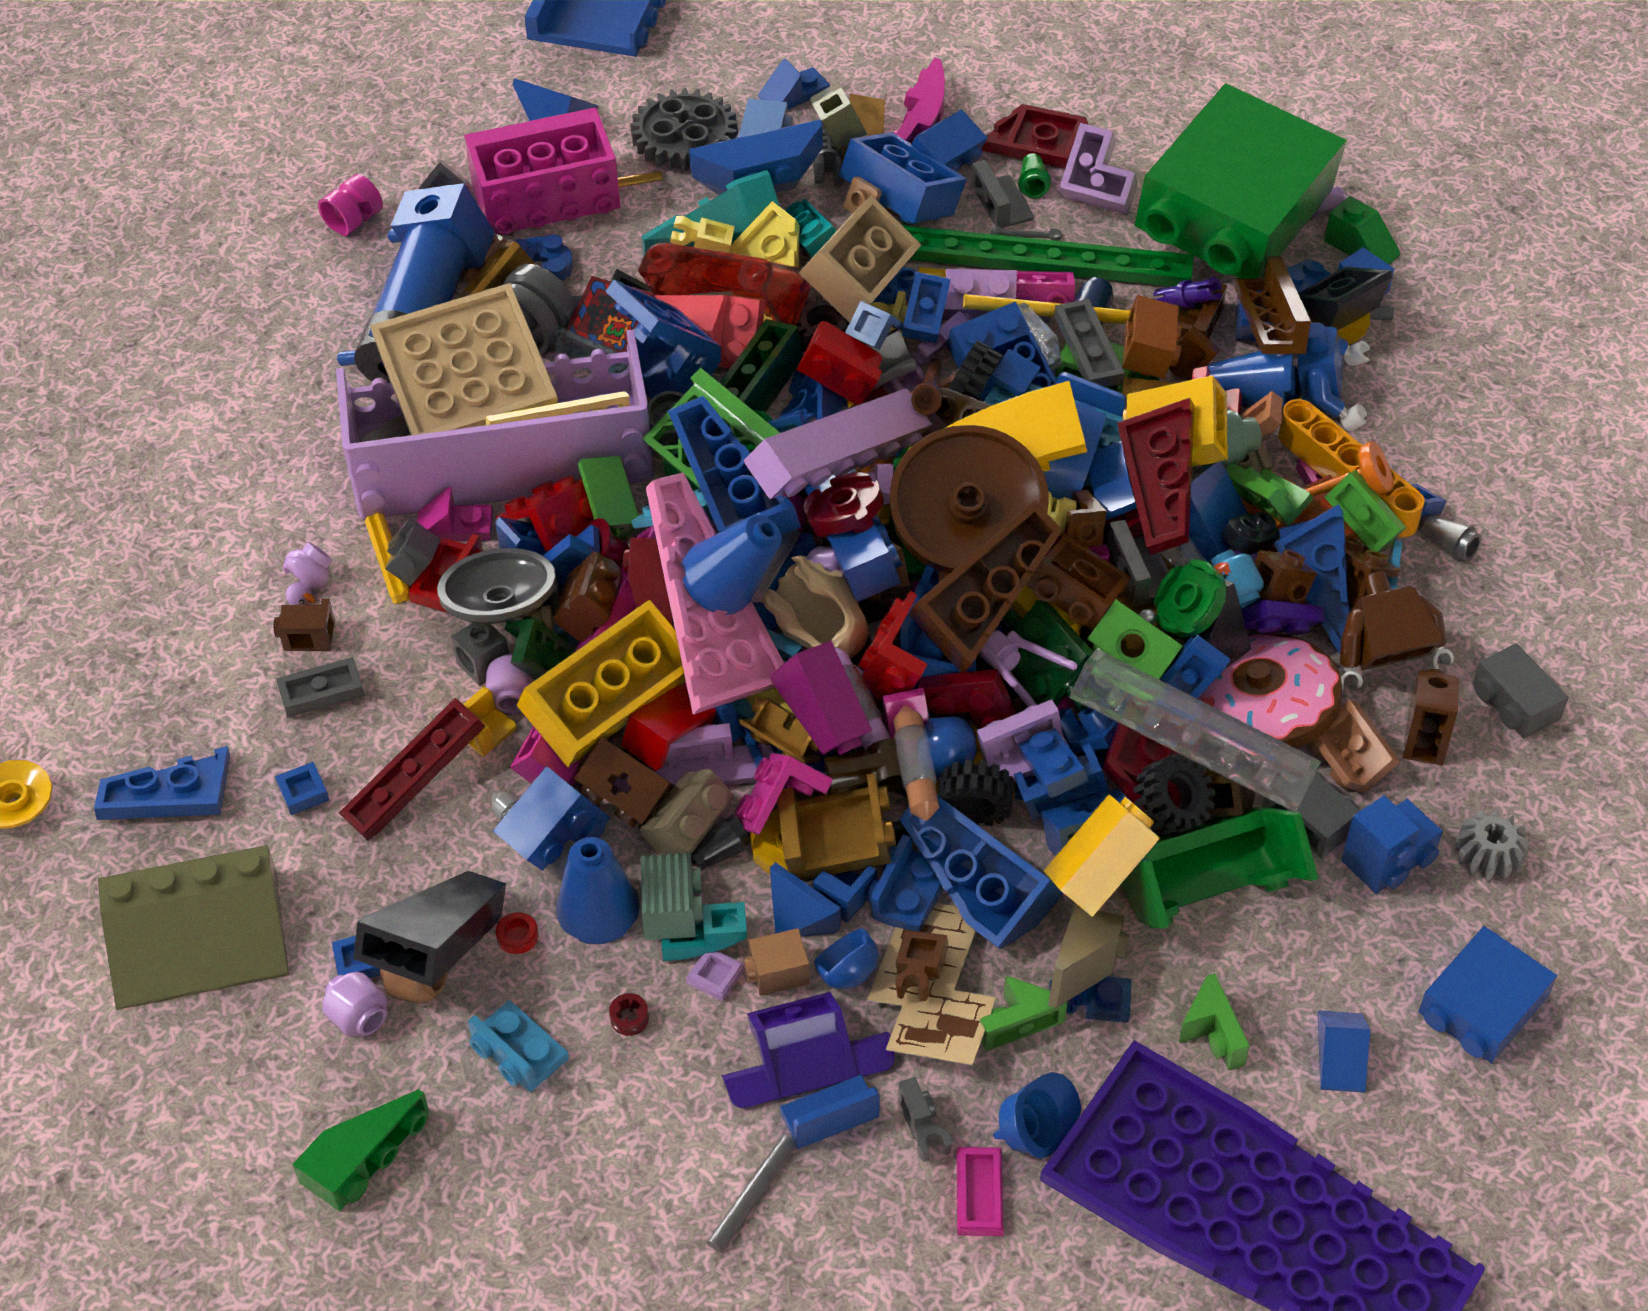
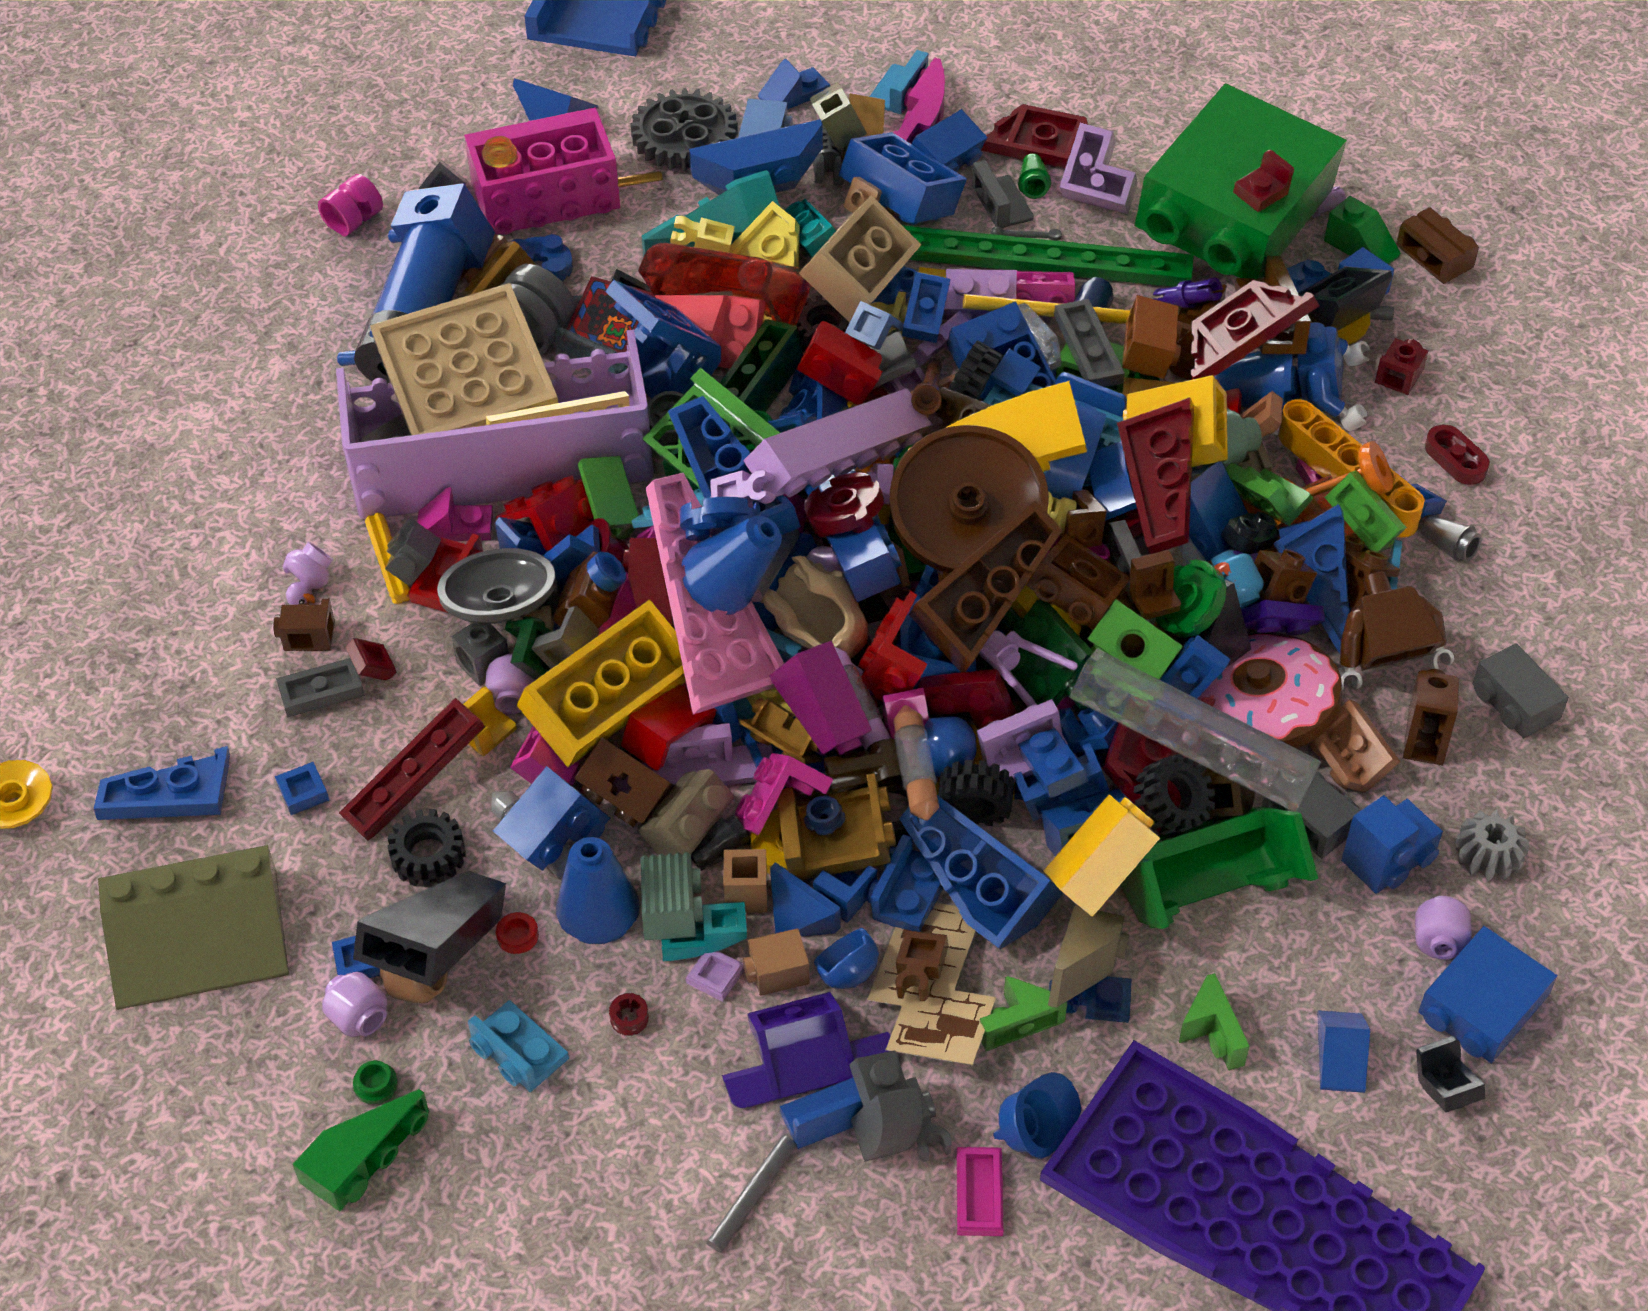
(371, 659): none -> dark red tile
(375, 1082): none -> green plate
(419, 829): none -> black tyre
(499, 152): none -> clear yellow plate
(560, 644): none -> dark grey panel
(606, 571): none -> blue tile
(715, 516): none -> blue plate
(743, 485): none -> lavender plate
(746, 879): none -> medium nougat brick
(821, 808): none -> dark blue plate
(890, 1109): none -> dark grey brick
(898, 81): none -> dark azure panel
(1153, 585): none -> reddish brown bracket
(1244, 324): none -> dark red wing
(1266, 183): none -> dark red bracket
(1403, 357): none -> dark red brick
(1437, 245): none -> reddish brown brick
(1442, 925): none -> lavender head
(1446, 1076): none -> black bracket
(1458, 456): none -> dark red plate

